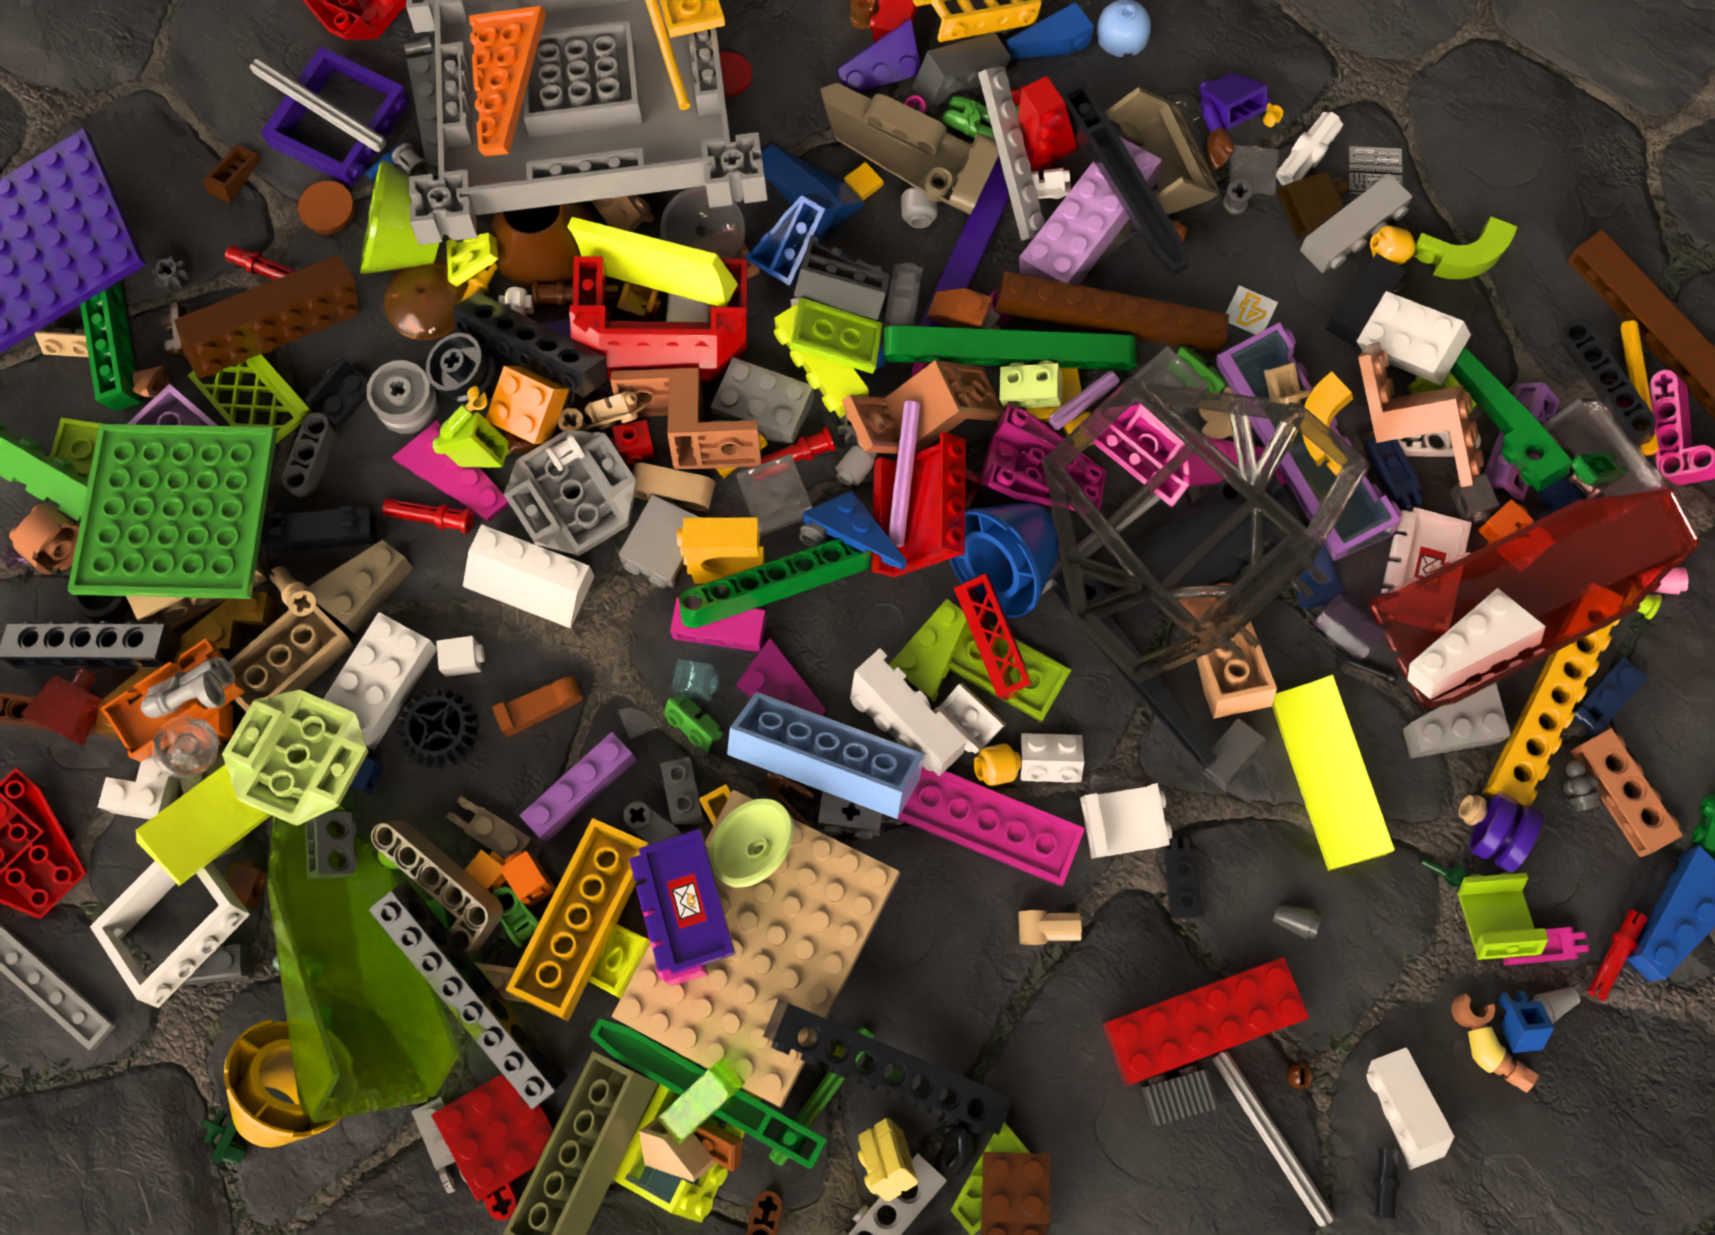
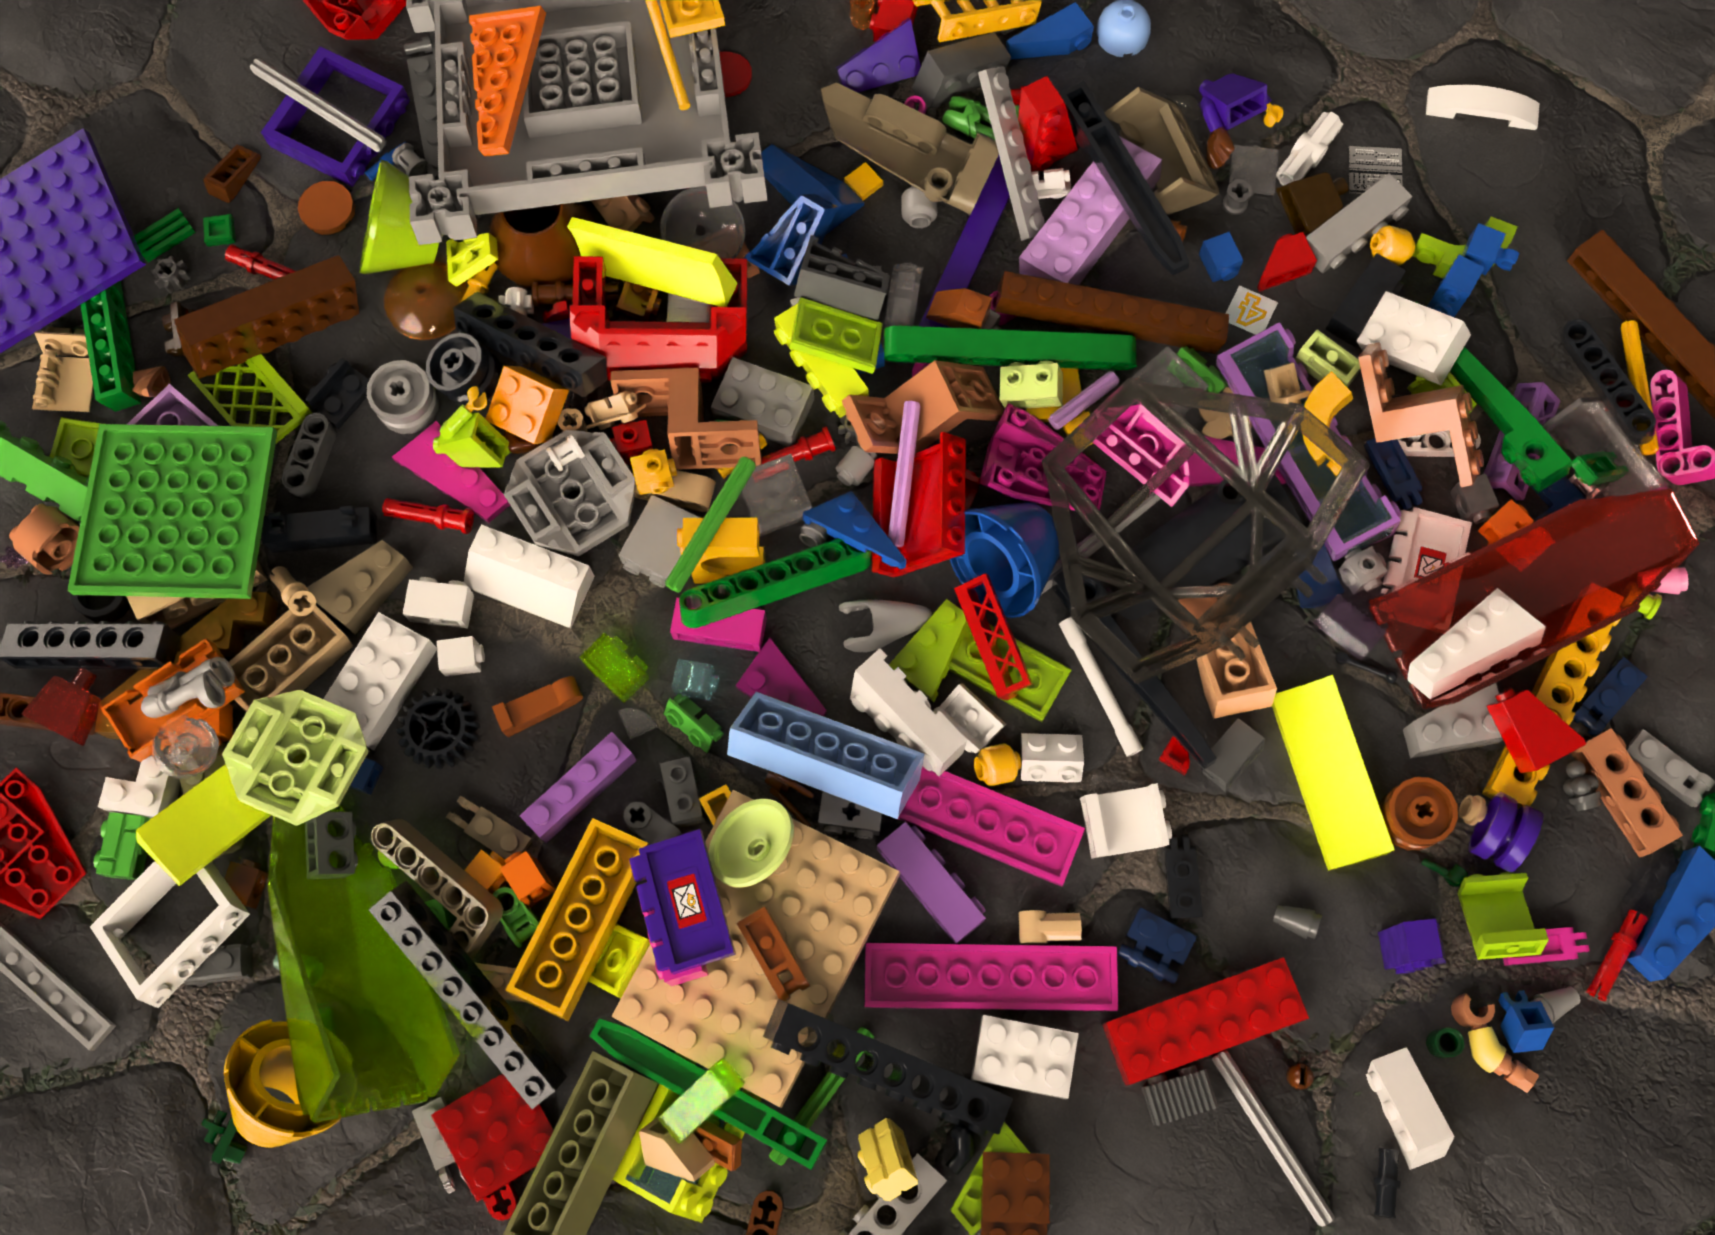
(63, 384): none -> tan hinge
(120, 853): none -> bright green brick
(161, 232): none -> green tile
(219, 230): none -> green tile
(438, 602): none -> white brick
(560, 312): none -> red tile
(614, 667): none -> clear neon green brick
(653, 471): none -> yellow brick
(710, 524): none -> bright green axle
(772, 953): none -> dark orange plate
(889, 619): none -> light grey animal
(931, 883): none -> medium lavender brick
(991, 977): none -> dark pink plate
(1024, 1057): none -> white brick
(1123, 730): none -> white piece
(1160, 937): none -> dark blue plate
(1175, 756): none -> red tile
(1221, 257): none -> blue brick
(1288, 261): none -> red slope
(1323, 355): none -> yellowish green brick
(1363, 570): none -> light grey brick
(1412, 946): none -> dark purple wedge
(1435, 808): none -> dark orange wheel
(1455, 1037): none -> dark green beam
(1456, 286): none -> blue brick
(1485, 102): none -> white slope
(1485, 249): none -> blue brick
(1532, 730): none -> red slope
(1669, 768): none -> light grey plate

